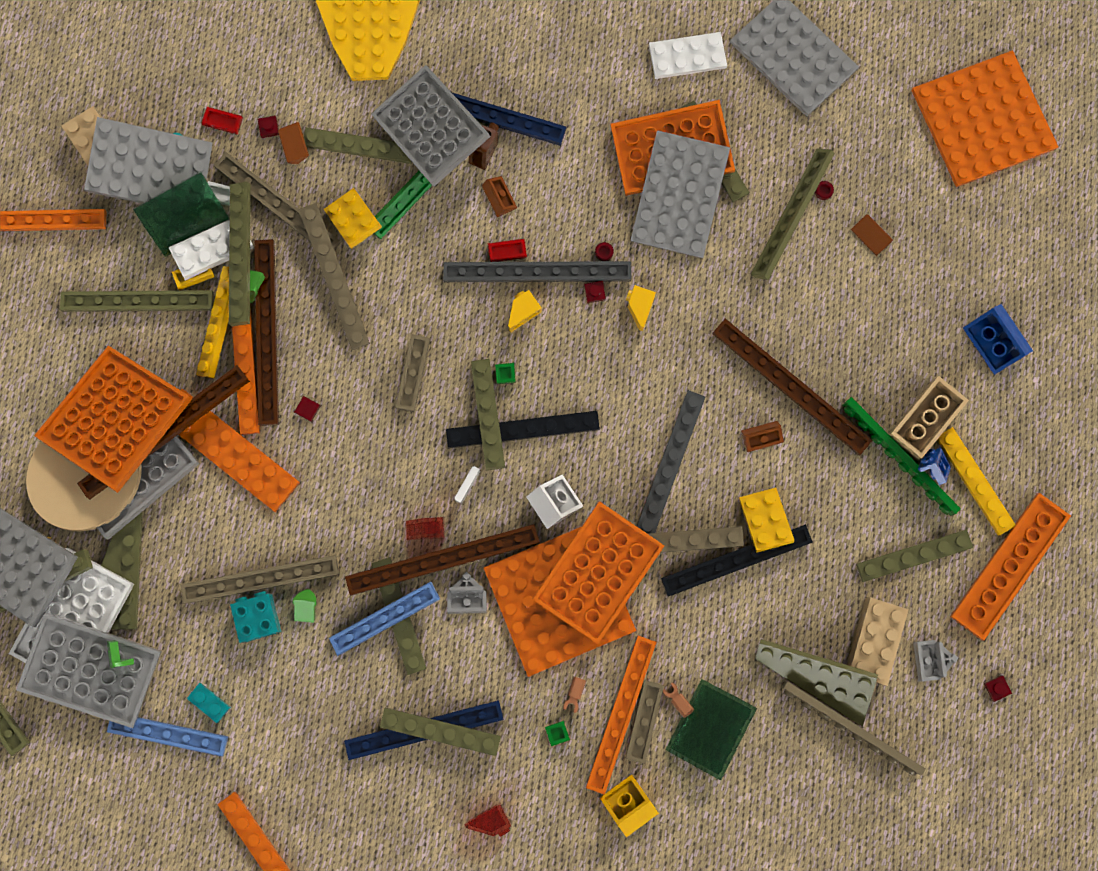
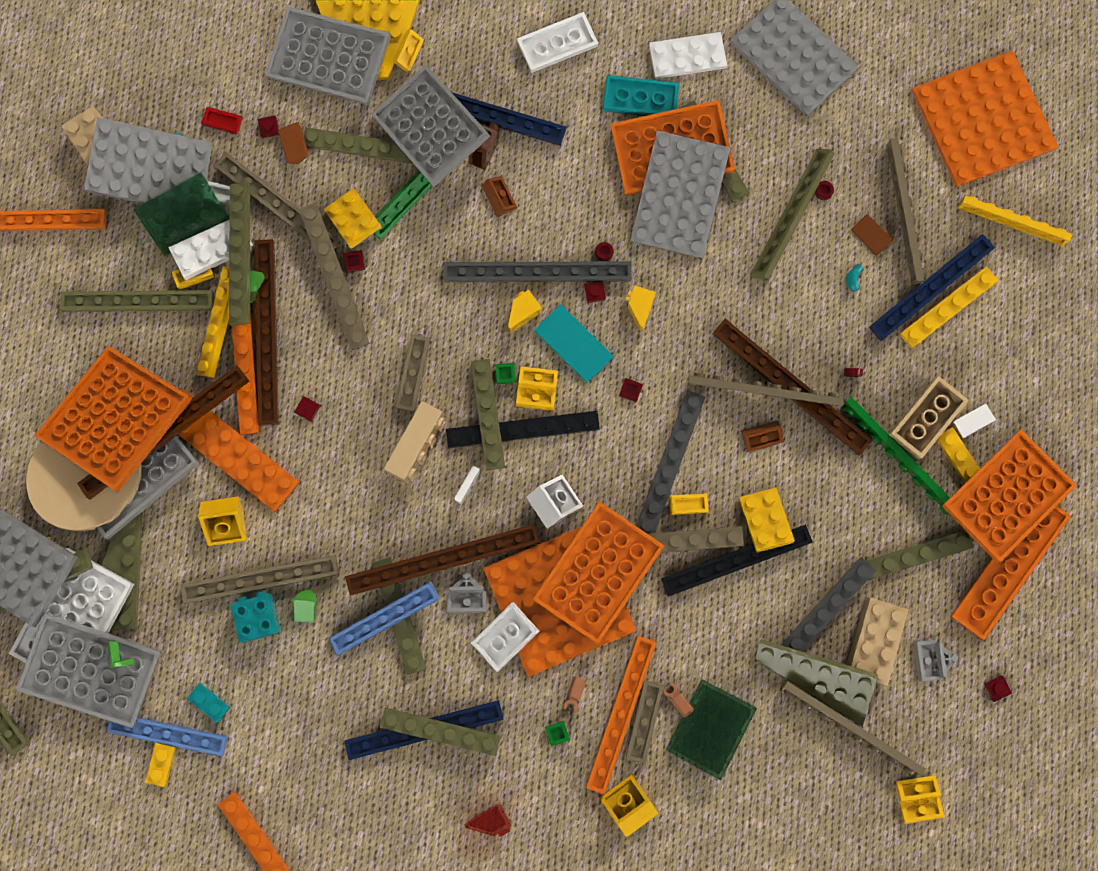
(160, 764): none -> yellow plate
(222, 521): none -> yellow slope
(328, 55): none -> light grey plate
(354, 261): none -> dark red plate
(408, 50): none -> yellow plate
(415, 443): none -> tan brick
(425, 528): clear red slope -> none
(505, 637): none -> white tile
(507, 250): red tile -> none
(536, 388): none -> yellow slope
(557, 42): none -> white plate
(573, 343): none -> teal tile
(631, 390): none -> dark red tile
(639, 96): none -> teal tile
(688, 504): none -> yellow tile
(773, 390): none -> dark tan plate
(830, 605): none -> dark grey plate
(852, 279): none -> teal arm
(853, 372): none -> dark red tile
(904, 205): none -> dark tan plate
(919, 799): none -> yellow slope
(931, 287): none -> dark blue plate
(937, 463): blue bracket -> none
(949, 307): none -> yellow plate
(973, 421): none -> white tile
(997, 339): blue slope -> none
(1009, 496): none -> orange plate
(1019, 222): none -> yellow plate

